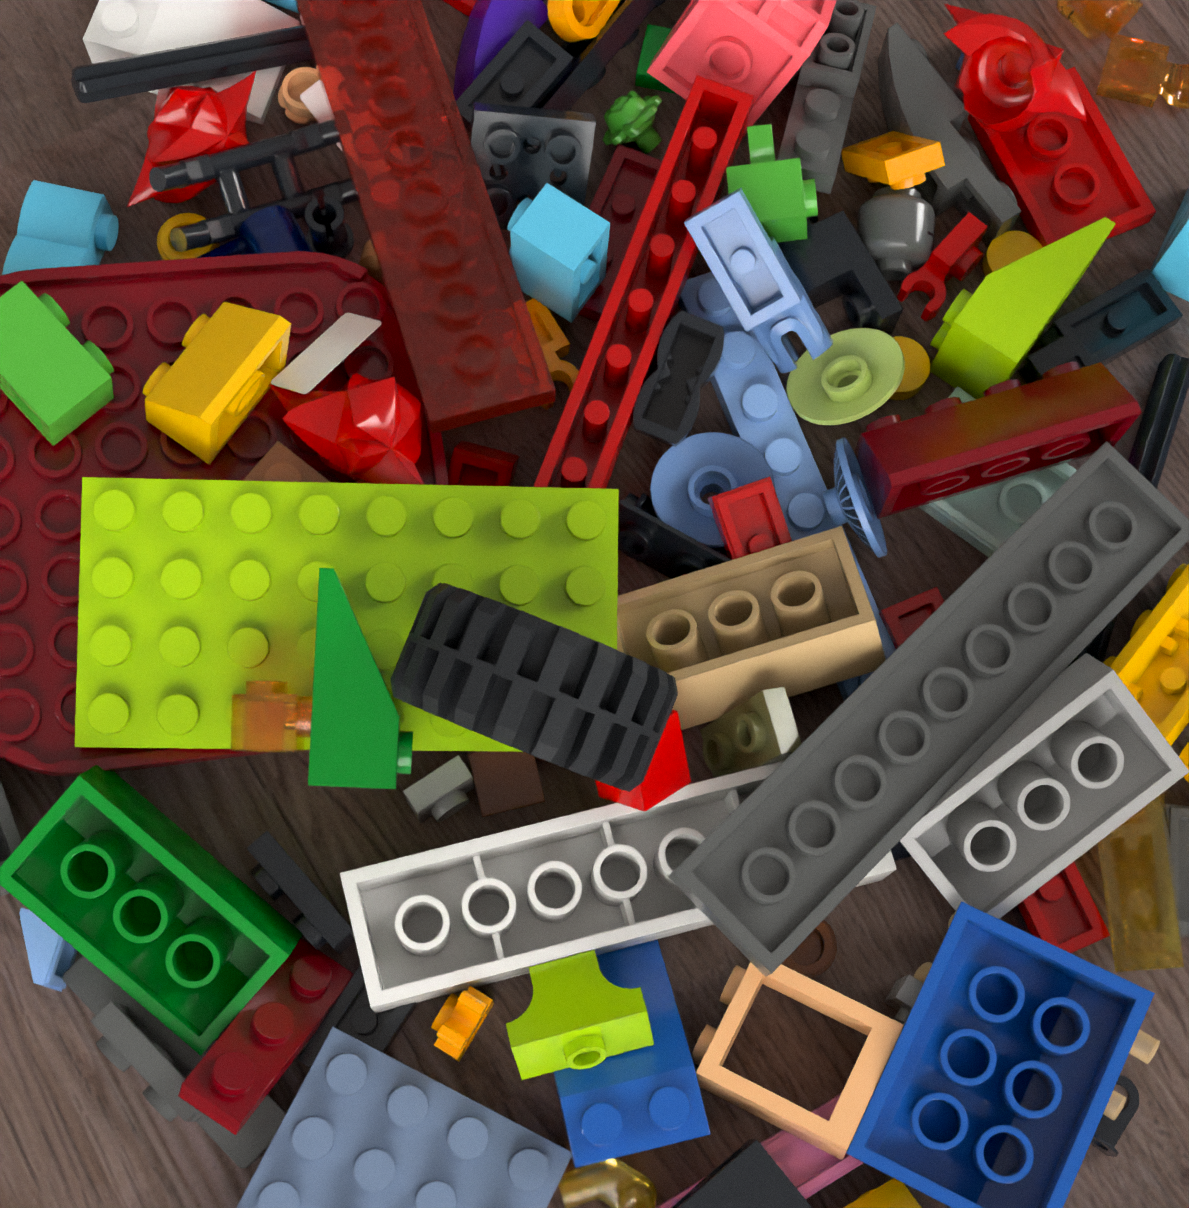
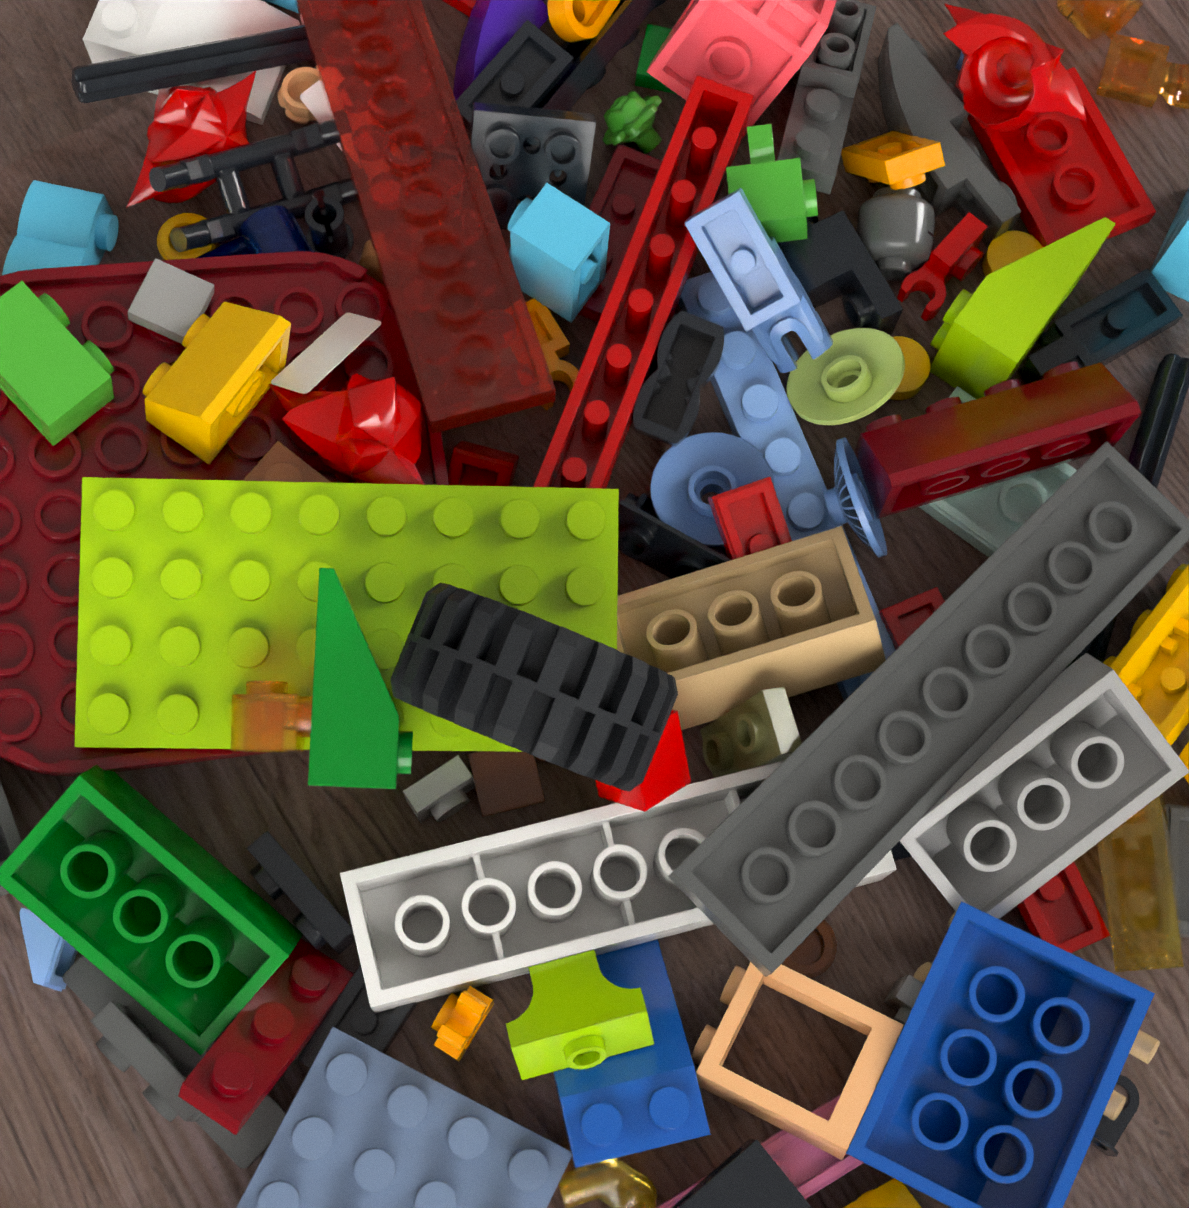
(170, 300): none -> light grey tile

